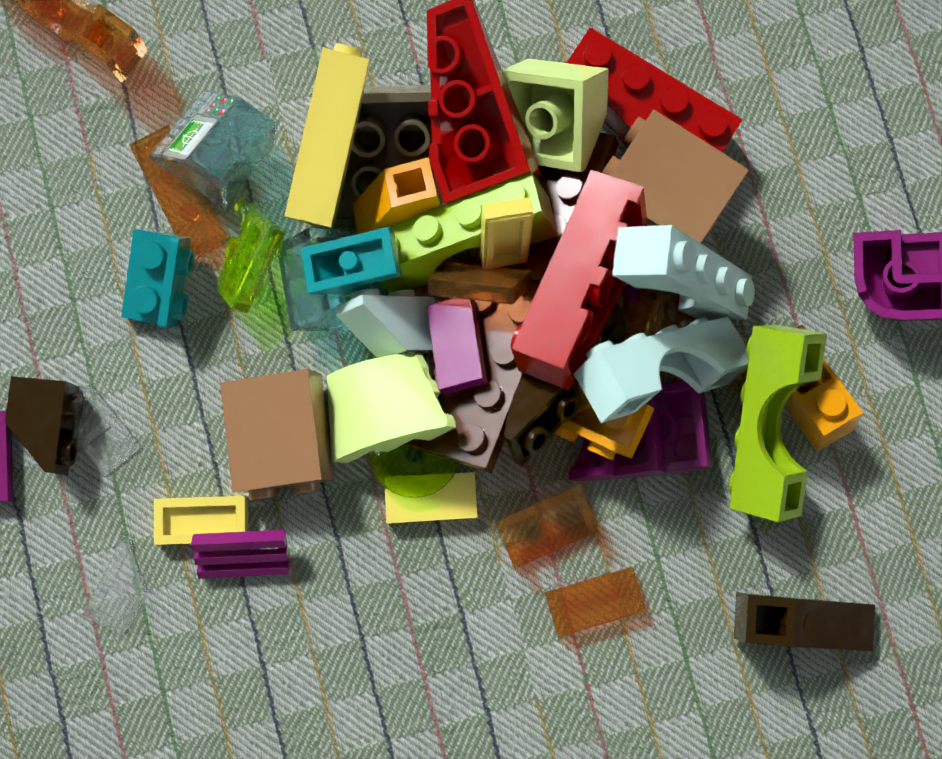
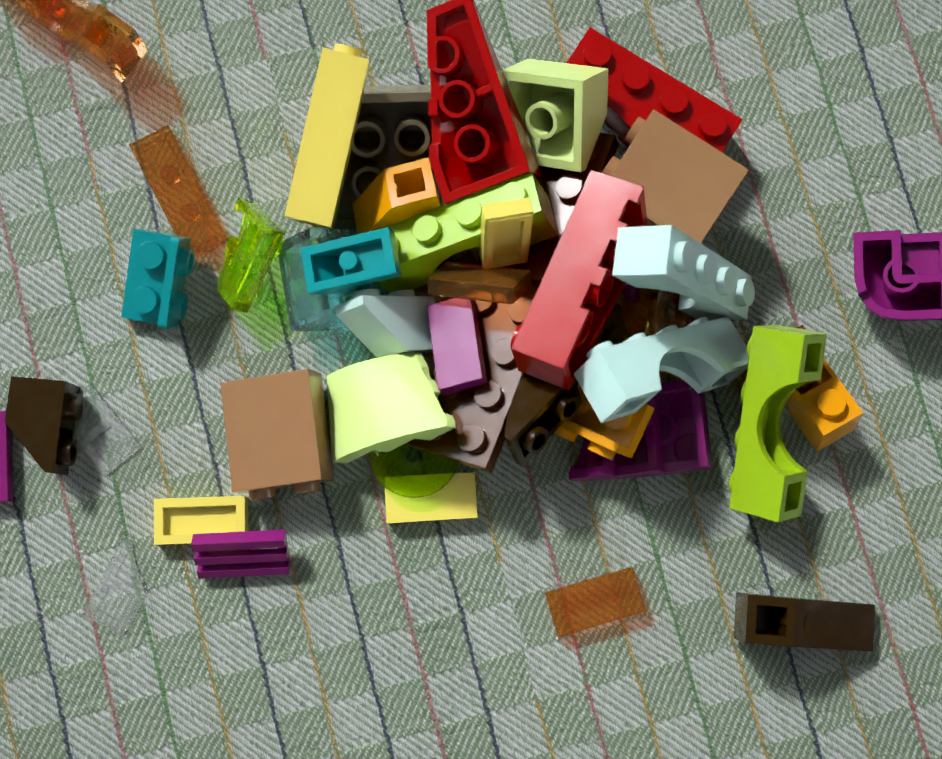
(216, 145): clear light blue slope -> none
(546, 526): clear orange hinge -> none

